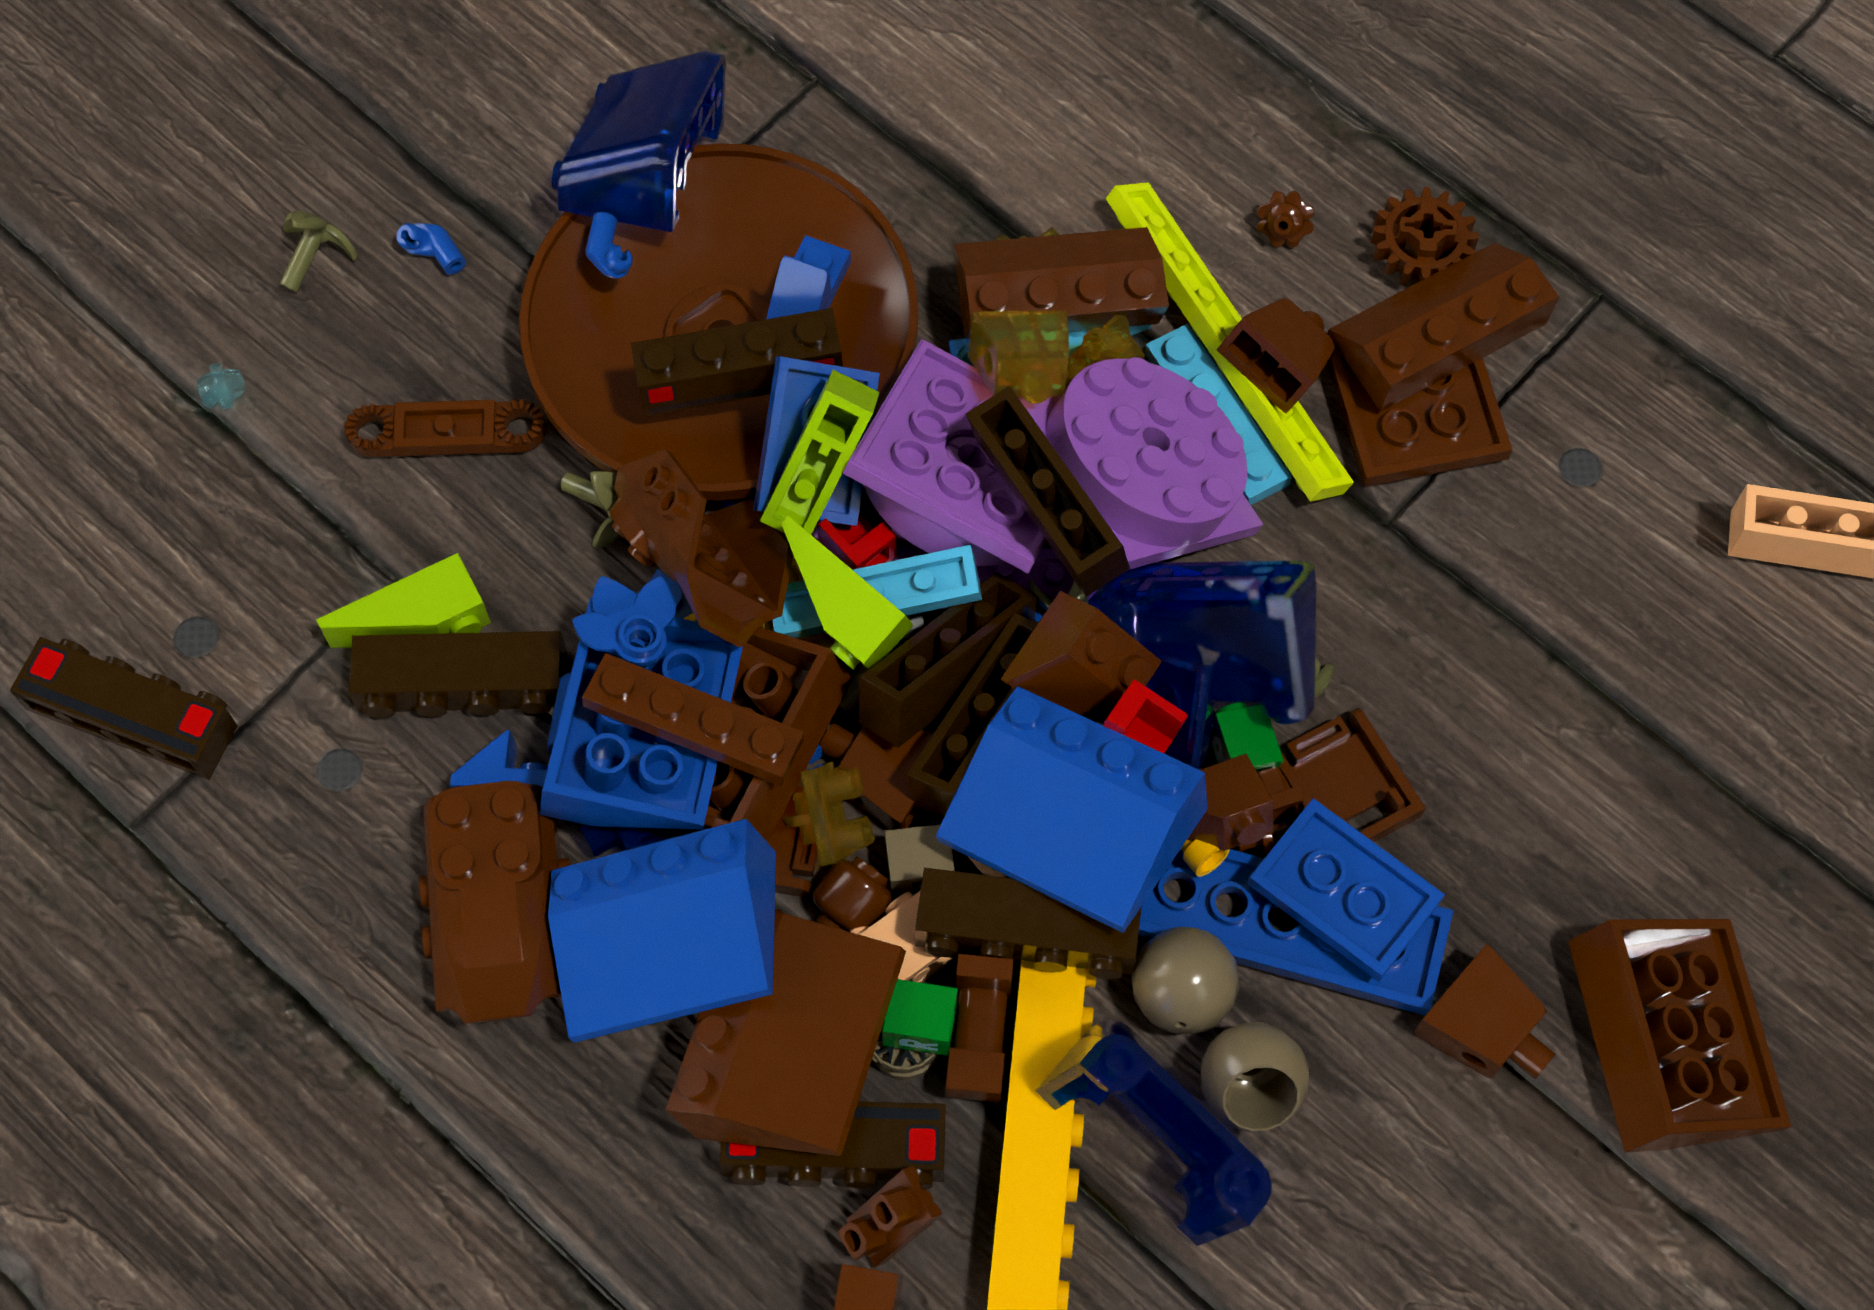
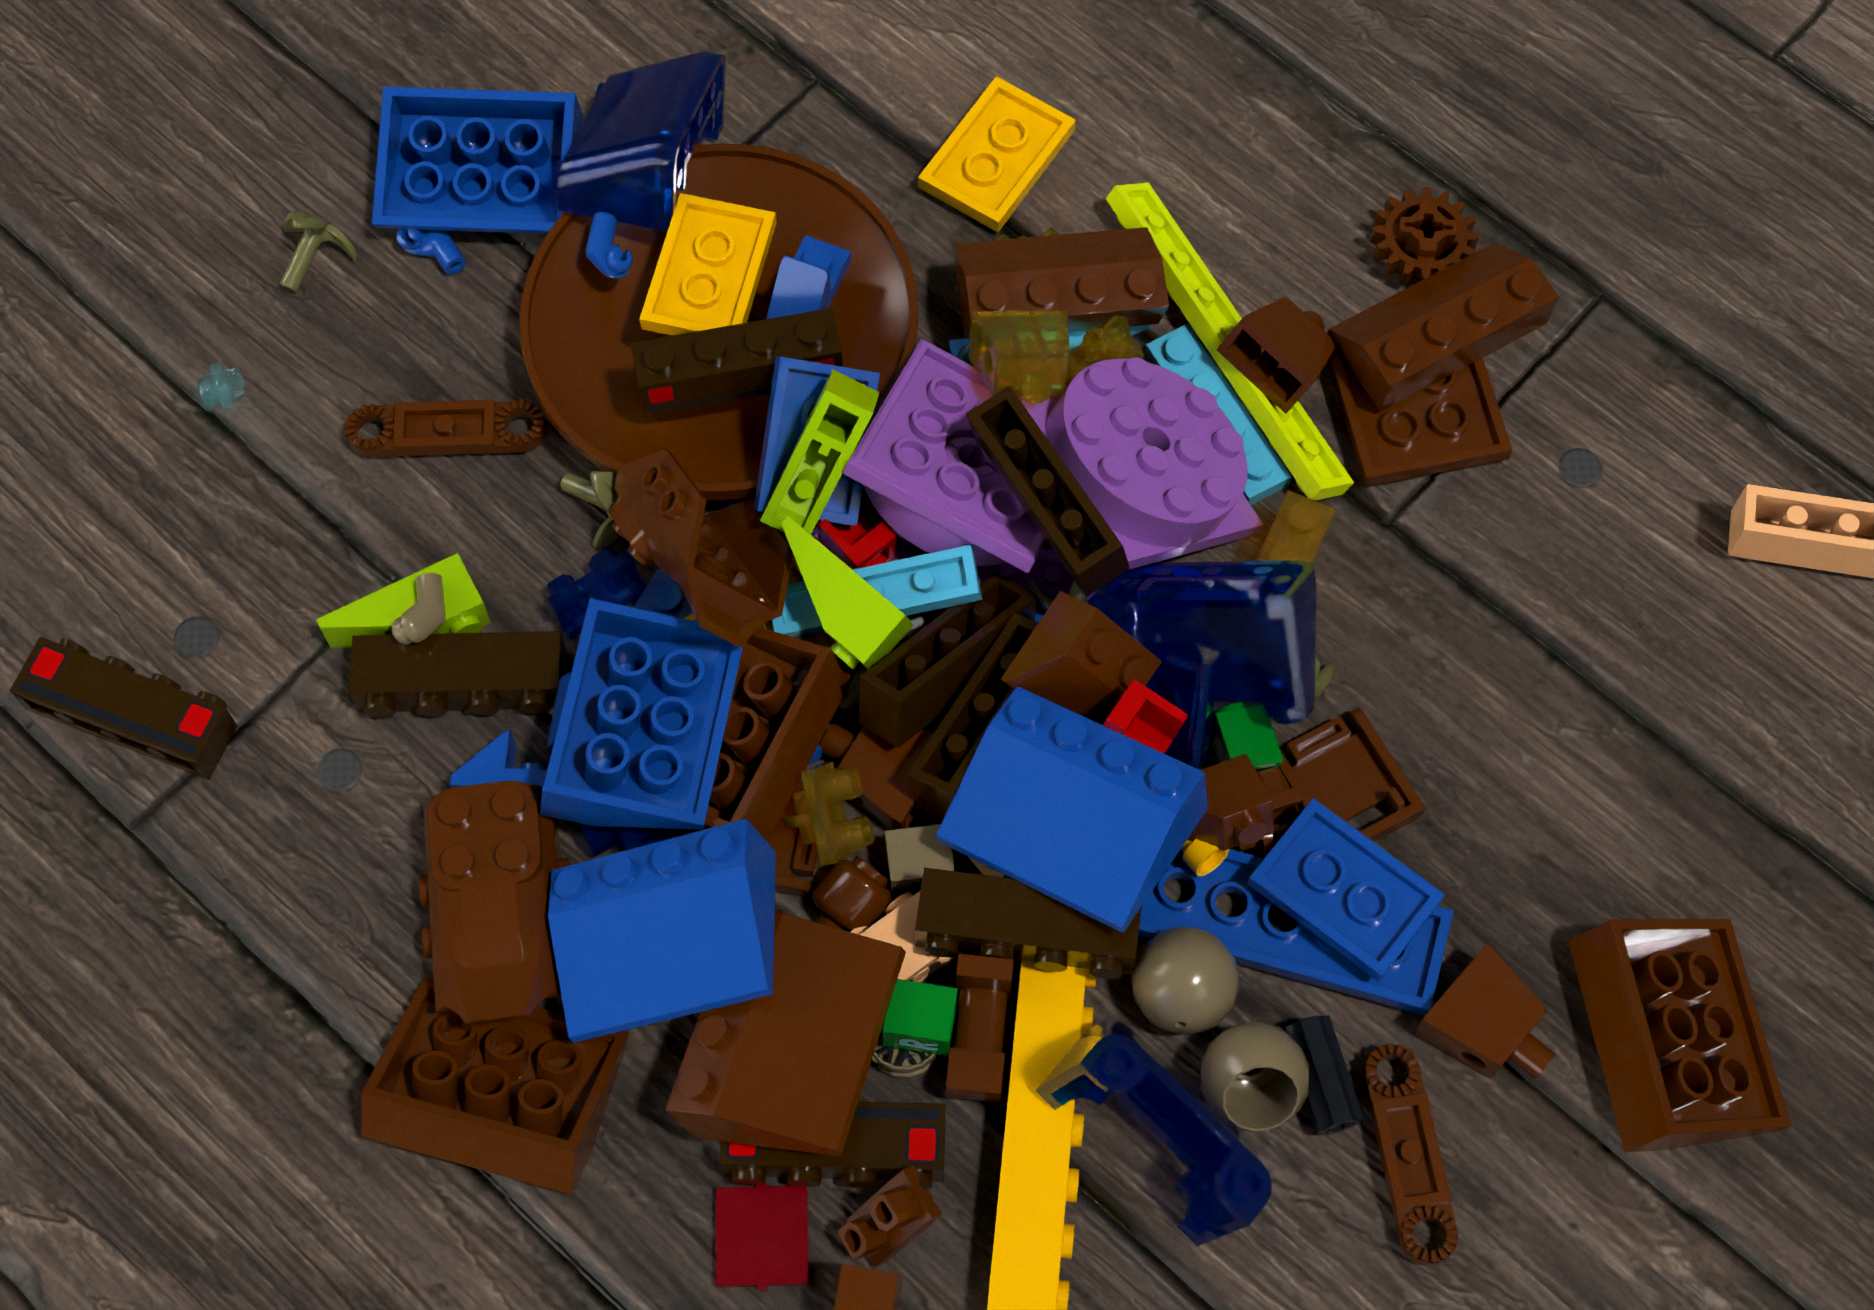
(425, 615): none -> dark tan arm
(471, 158): none -> blue slope
(492, 1092): none -> reddish brown slope
(611, 580): none -> clear blue hips
(624, 615): blue plate -> none
(693, 719): reddish brown plate -> none
(707, 266): none -> yellow plate
(762, 1236): none -> dark red piece
(996, 154): none -> yellow plate
(1285, 219): reddish brown plant -> none
(1297, 530): none -> clear yellow brick
(1330, 1089): none -> black axle
(1410, 1154): none -> reddish brown plate

